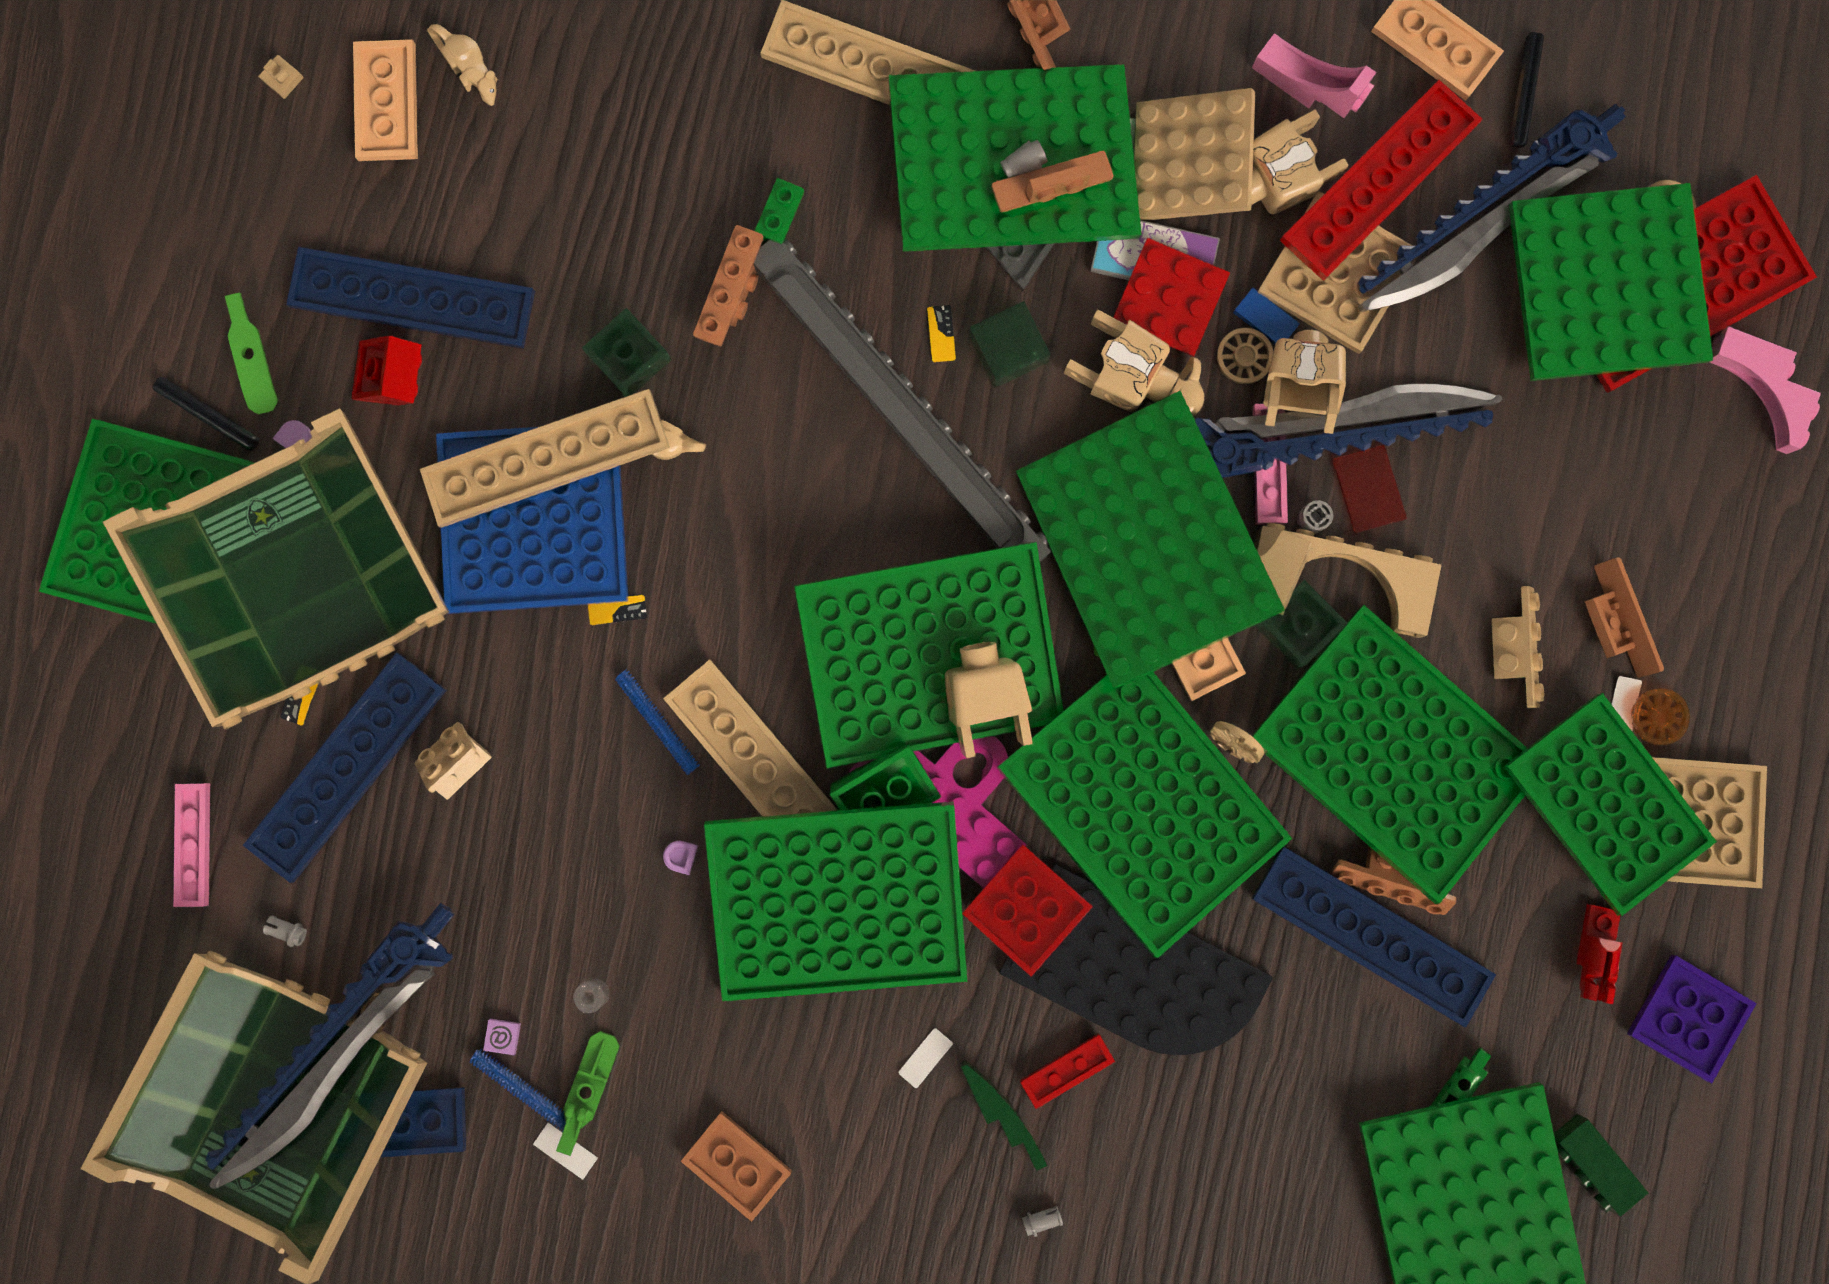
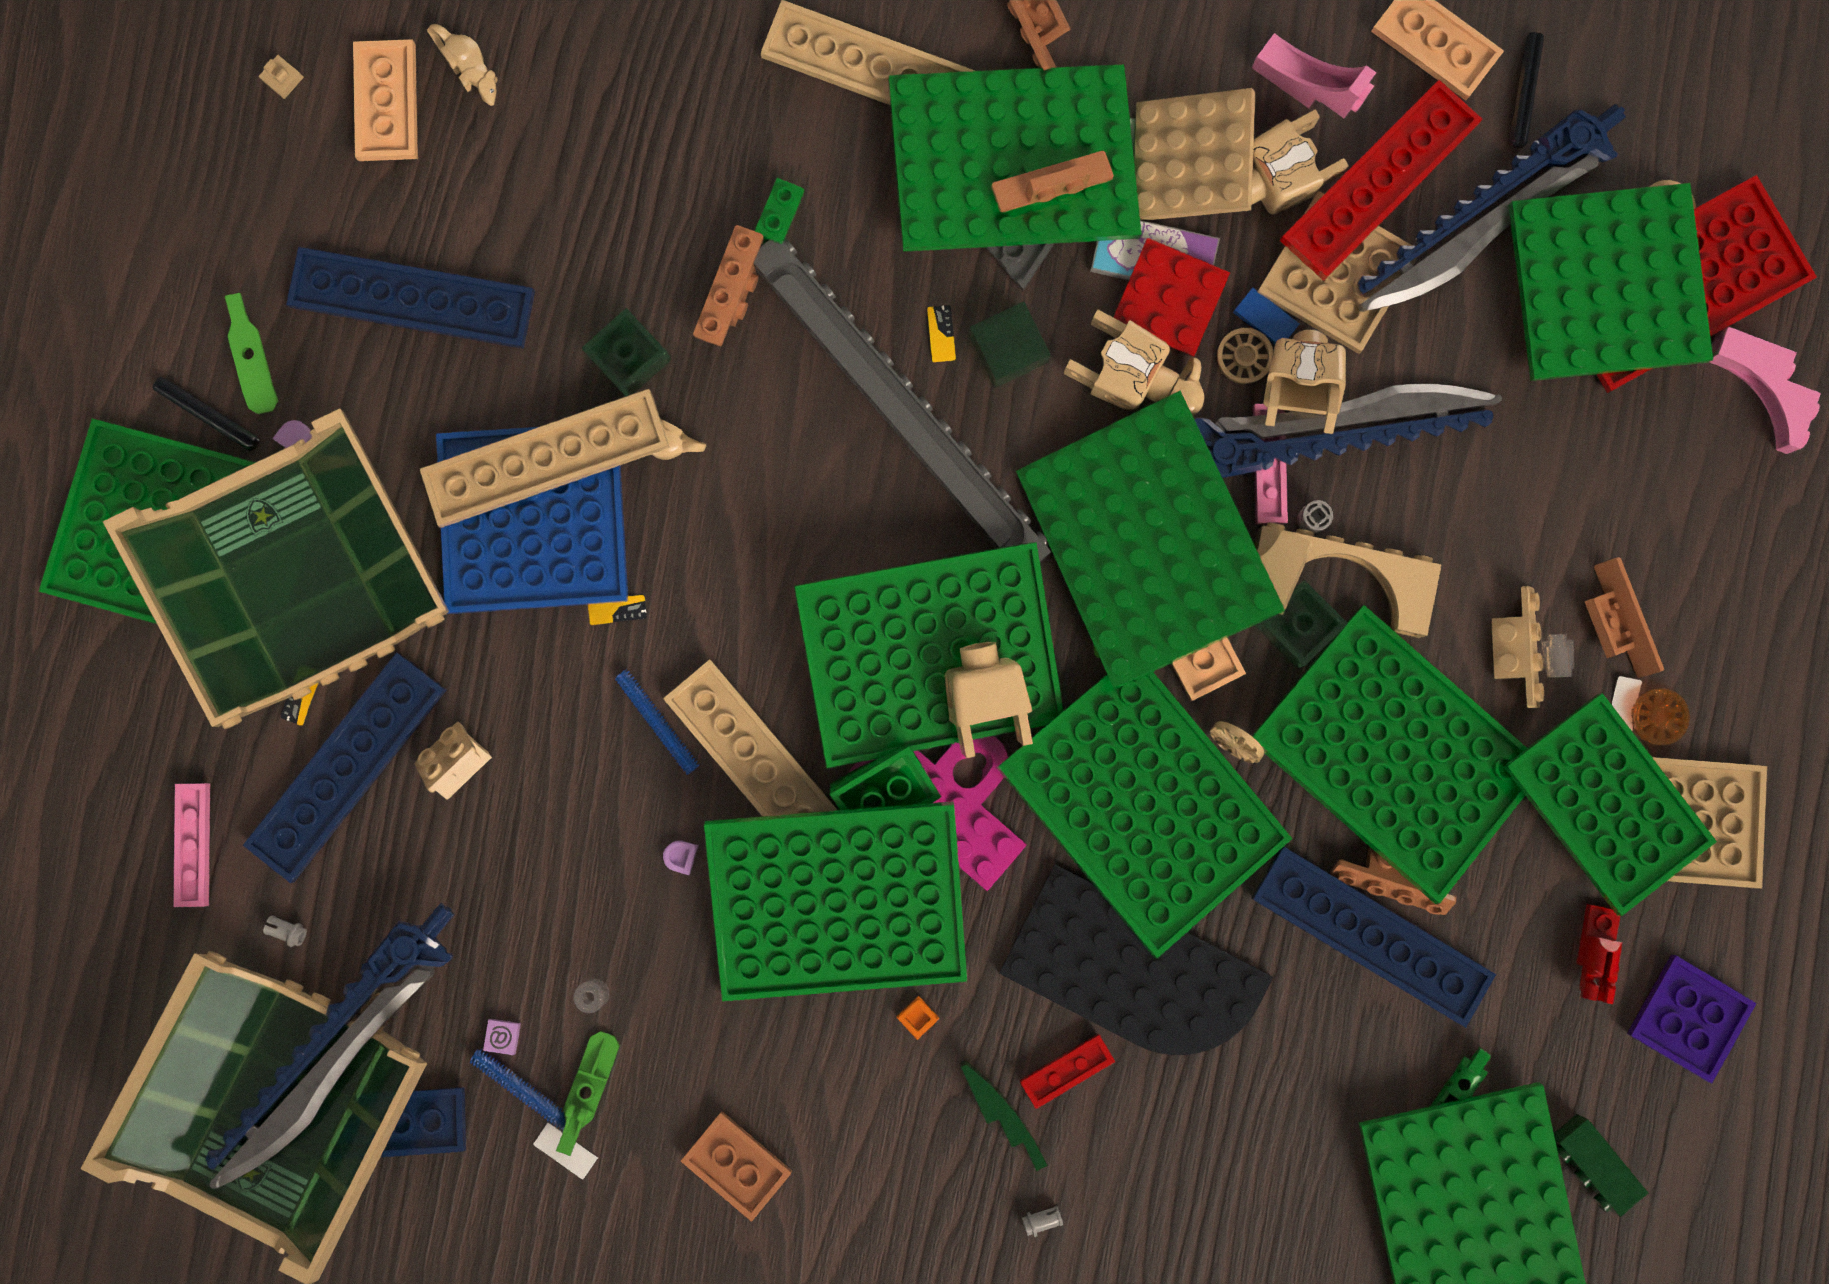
(387, 371): red slope -> none
(917, 1017): none -> orange tile
(925, 1058): white sticker -> none
(1024, 159): light grey cone -> none
(1027, 910): red plate -> none
(1369, 489): clear red piece -> none
(1558, 656): none -> clear brick

